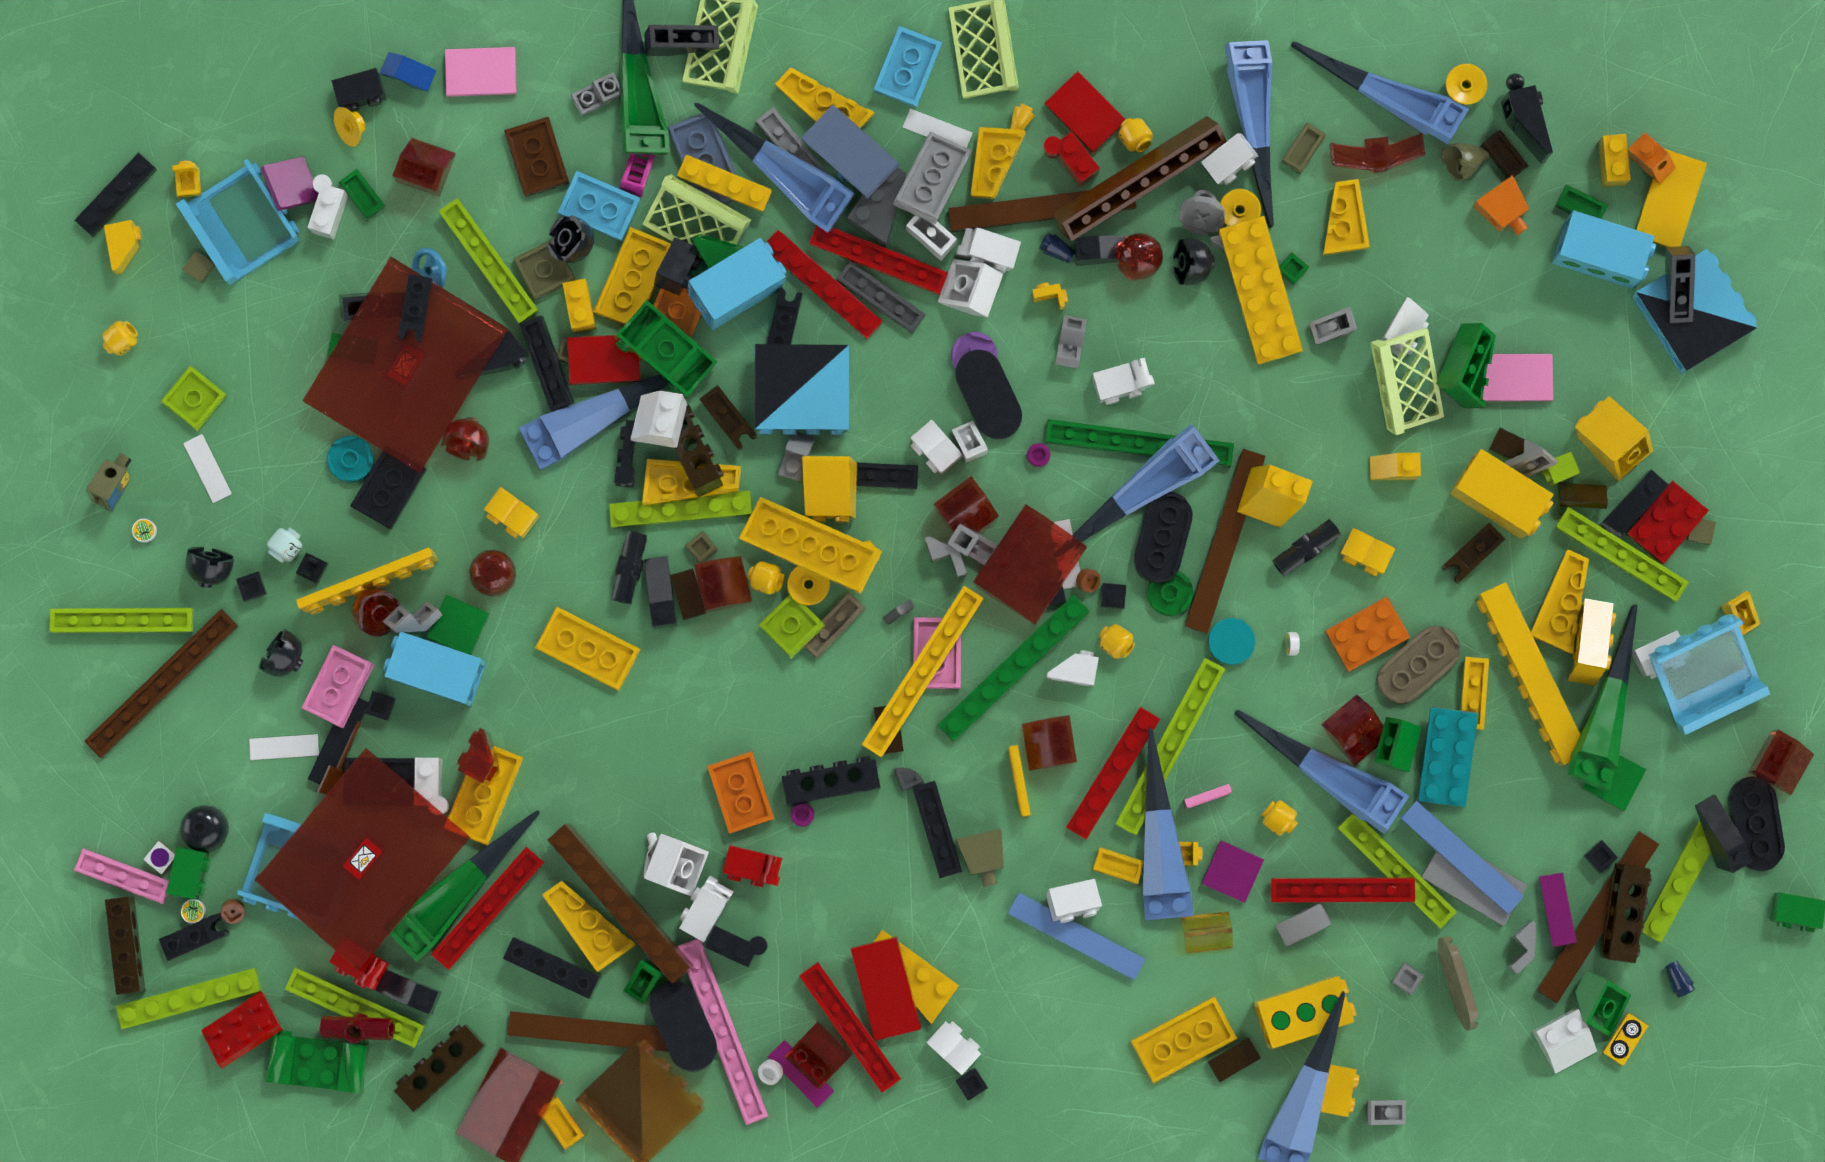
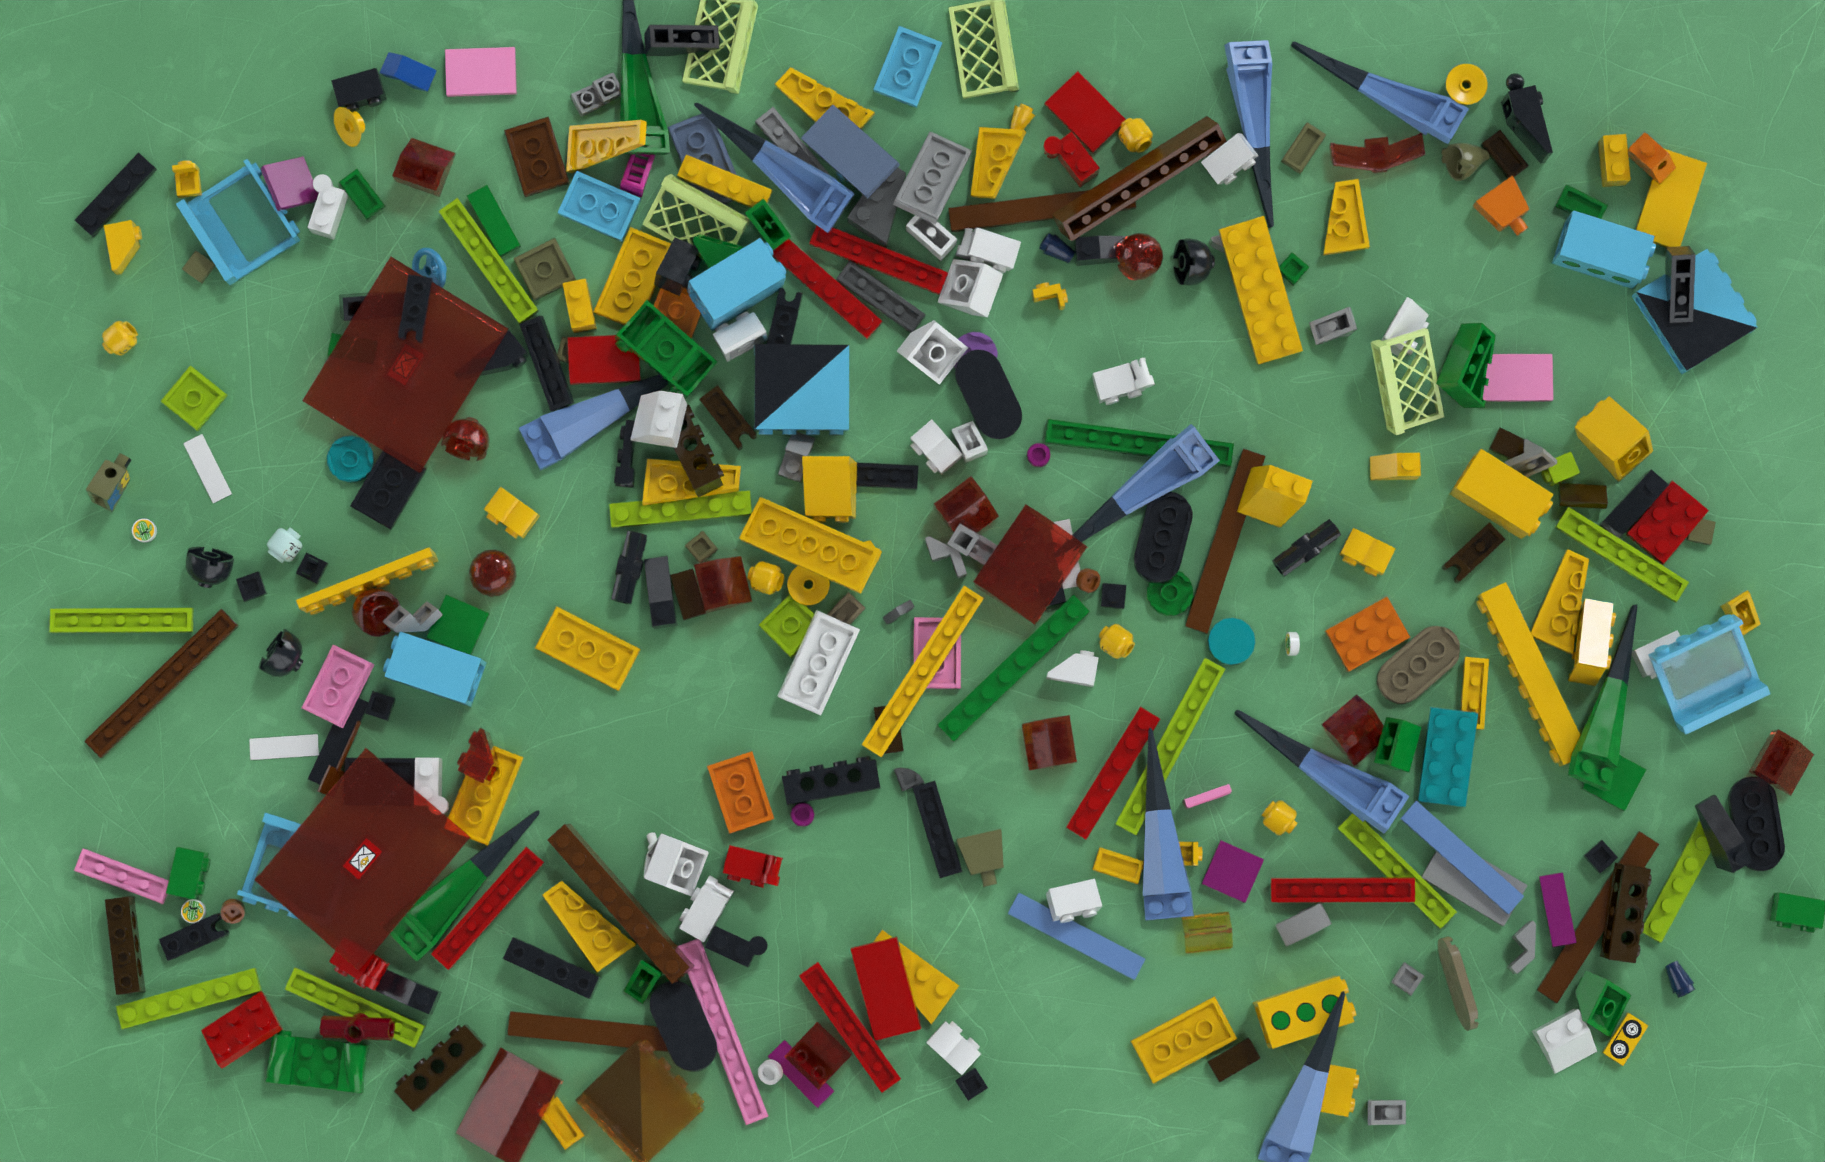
(160, 857): tile -> none
(204, 828): black cylinder -> none
(493, 221): none -> green tile
(570, 239): black cylinder -> none
(601, 141): none -> yellow wing
(740, 335): none -> white slope
(768, 224): none -> green slope
(818, 662): none -> white tile
(924, 124): white sticker -> none
(932, 350): none -> white slope
(1019, 781): yellow tile -> none
(1071, 341): light grey slope -> none
(1202, 213): light grey tile -> none
(1243, 199): yellow piece -> none

